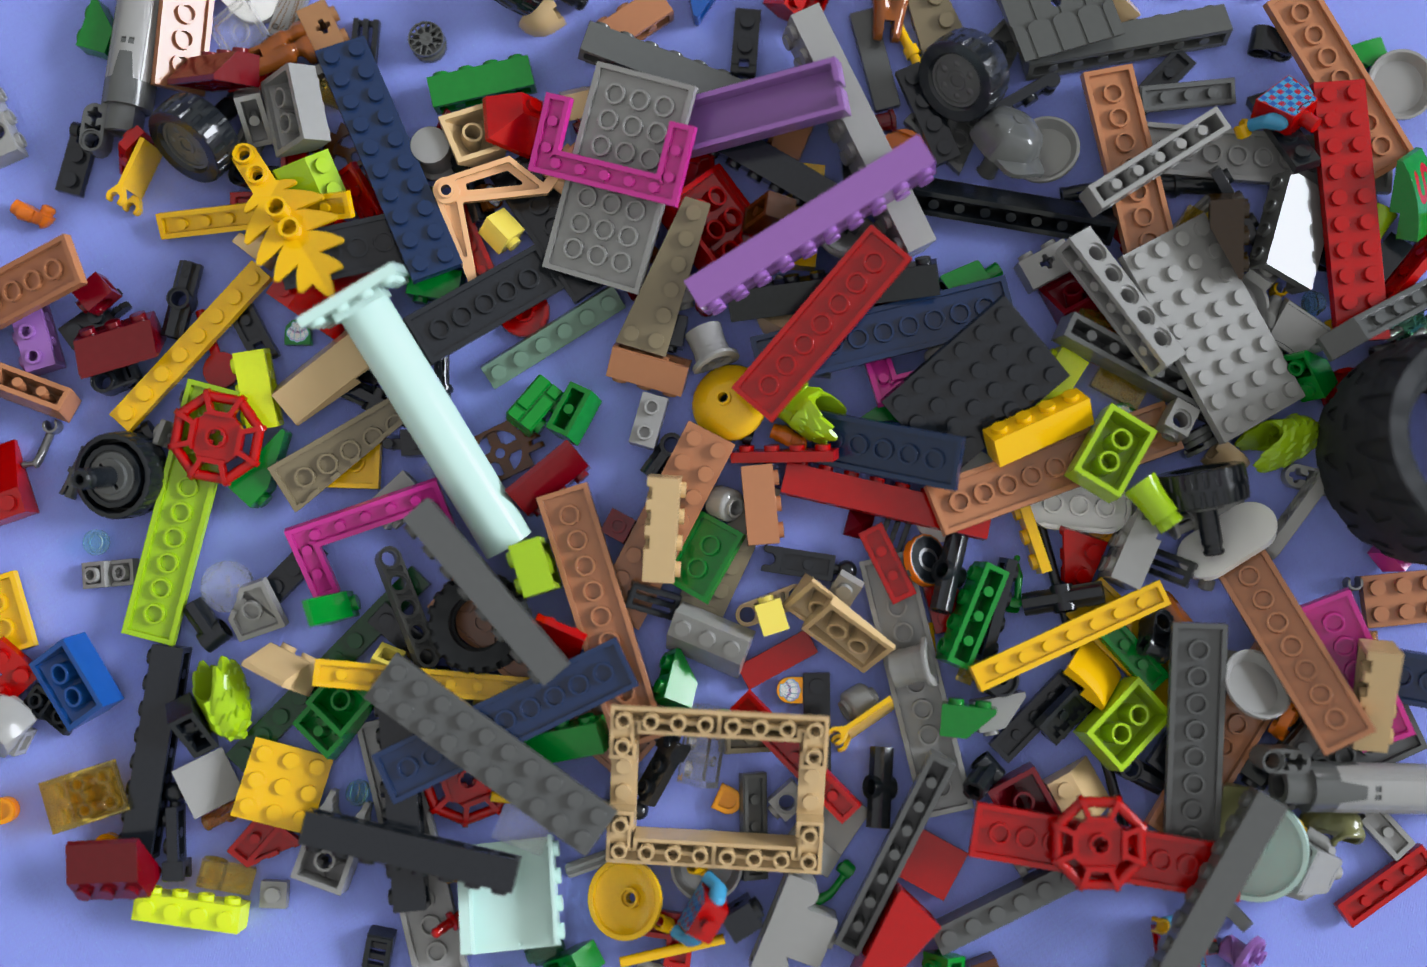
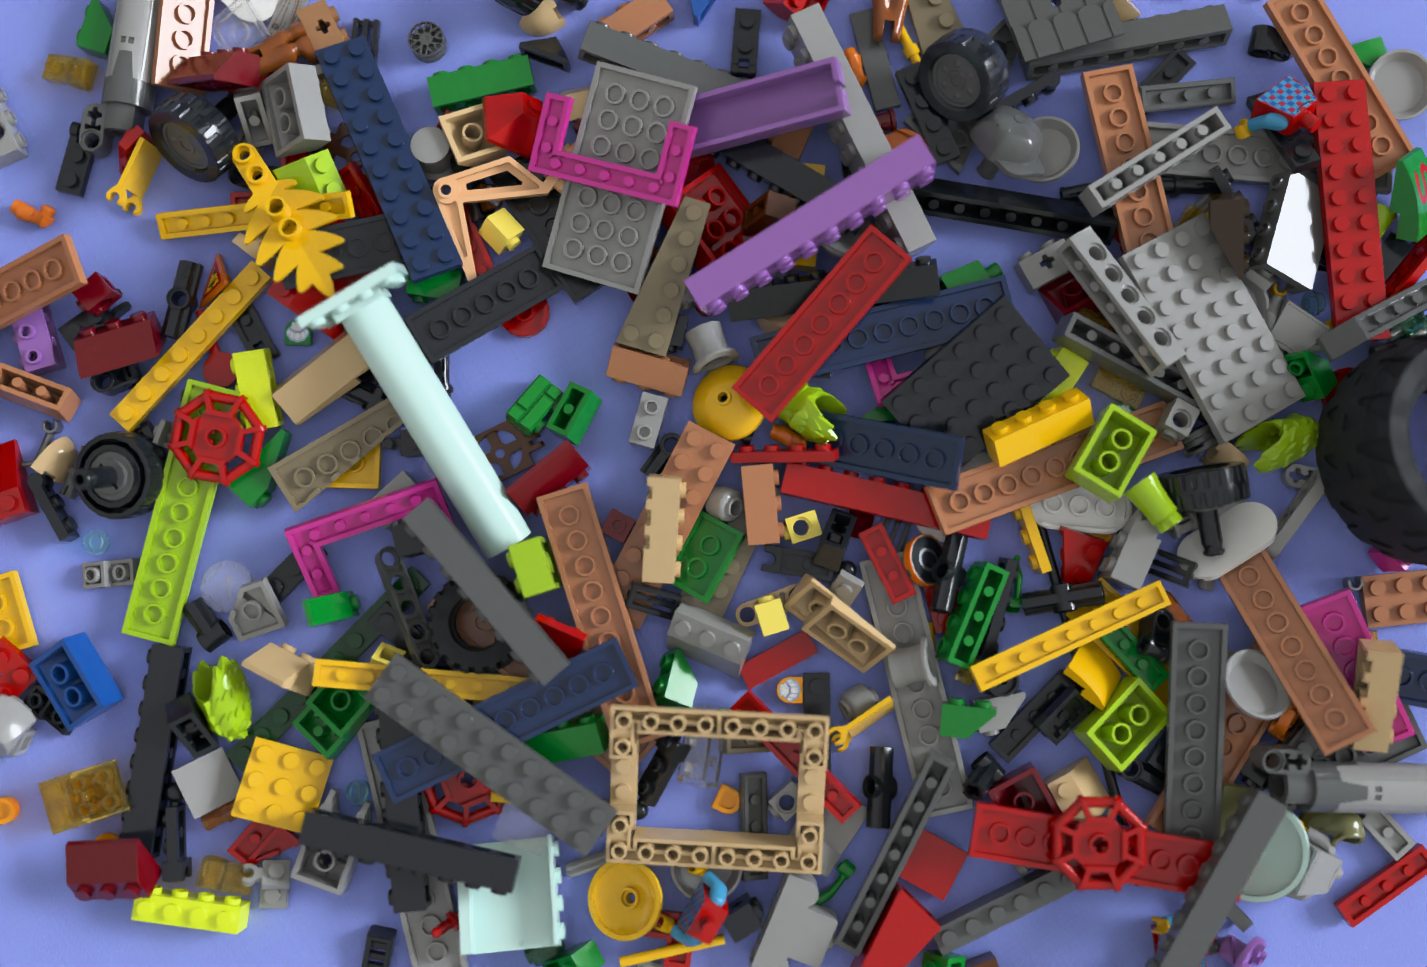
(53, 507): none -> black plate
(56, 459): none -> tan brick
(71, 71): none -> clear yellow plate
(217, 281): none -> orange piece
(272, 874): none -> light grey plate
(405, 545): none -> black brick
(547, 52): none -> black slope
(552, 336): sand green plate -> none
(812, 522): none -> light yellow brick
(835, 539): none -> black brick
(855, 62): none -> orange arm

